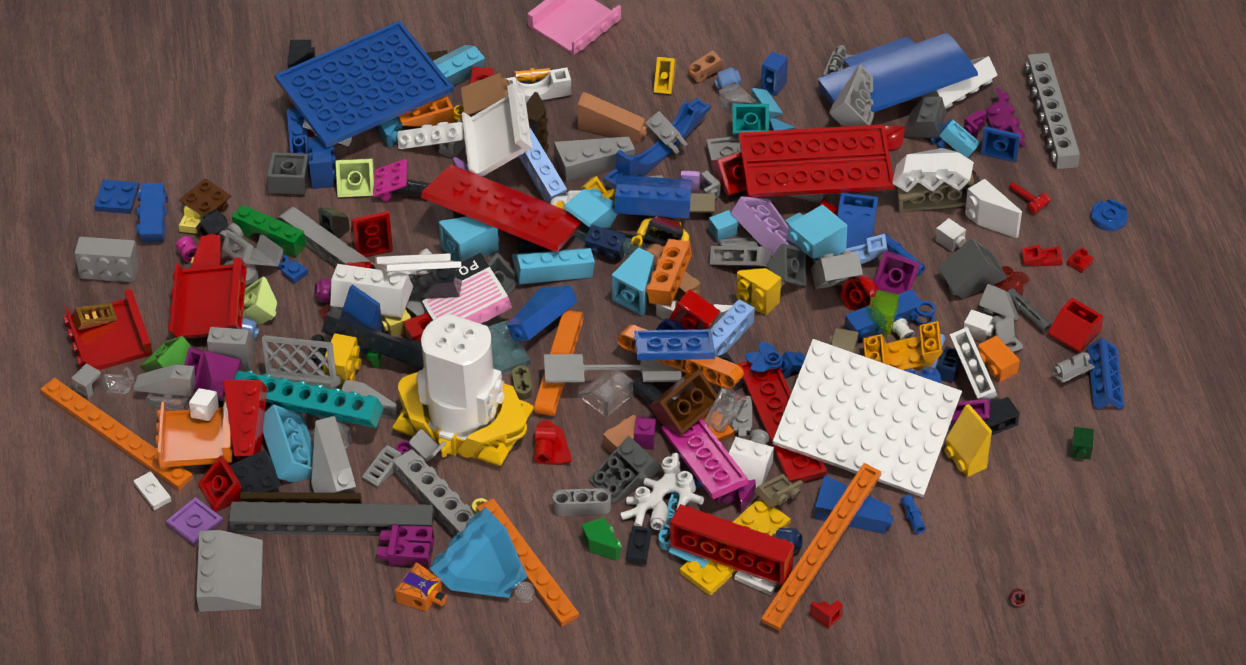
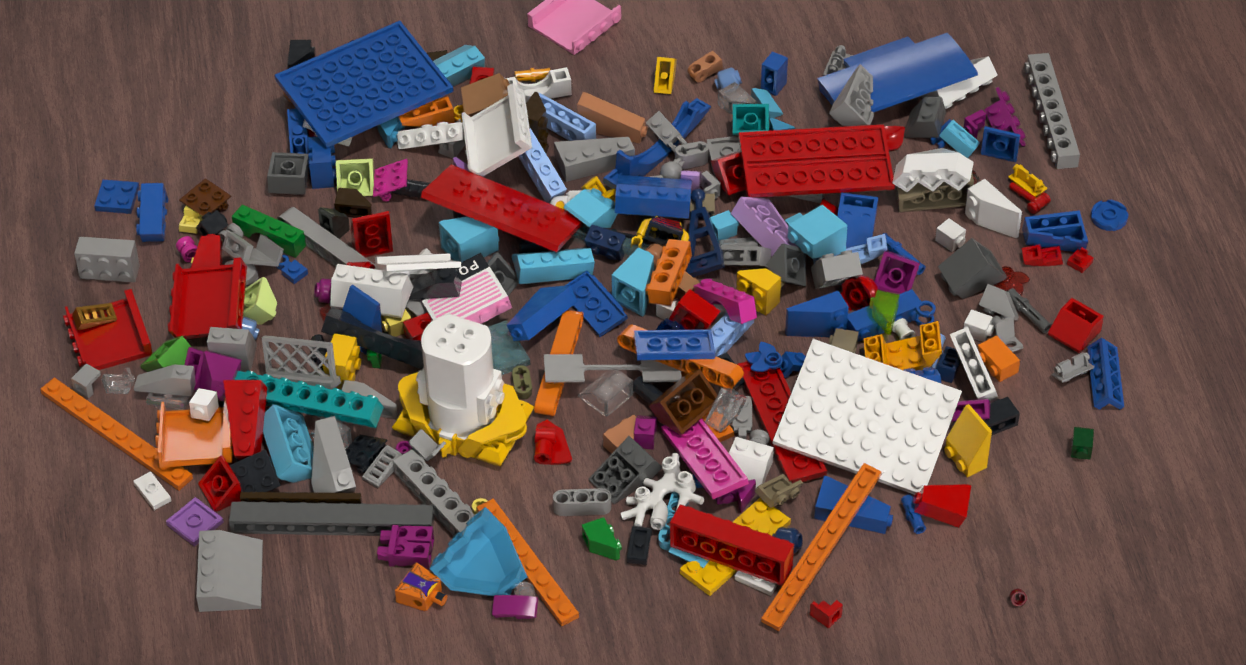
(352, 203): none -> dark brown slope
(364, 451): none -> black hinge
(515, 605): none -> magenta slope
(567, 122): none -> light blue brick
(597, 304): none -> blue piece
(686, 157): none -> light grey beam
(711, 260): none -> dark blue plate
(737, 304): none -> dark pink arch
(817, 316): none -> blue slope
(944, 502): none -> red slope
(1027, 181): none -> yellow hinge
(1056, 229): none -> blue wedge

